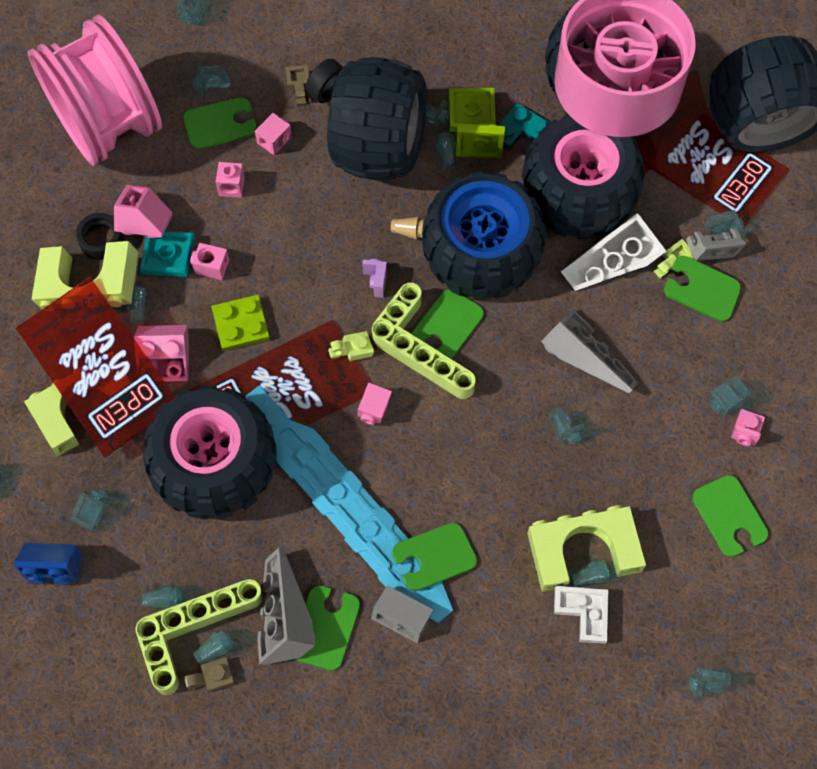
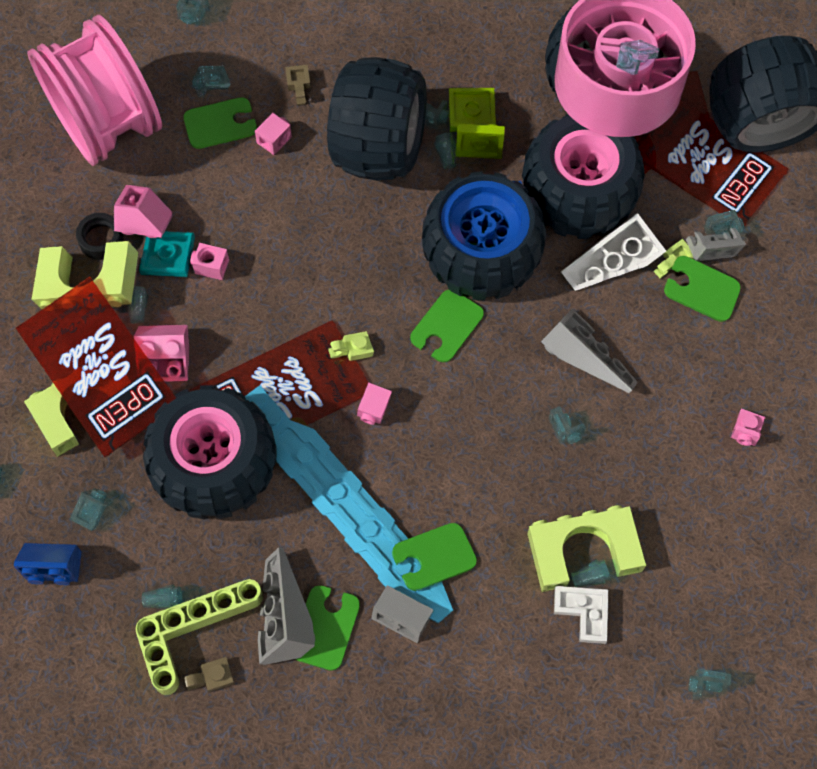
(215, 646): clear light blue cone -> none
(230, 179): bright pink brick -> none
(240, 323): lime plate -> none
(322, 80): black tyre -> none
(378, 277): lavender bracket -> none
(408, 227): tan cone -> none
(418, 348): yellowish green beam -> none
(521, 122): teal plate -> none
(633, 53): none -> clear light blue bracket
(725, 510): bright green piece -> none
(729, 396): clear light blue brick -> none

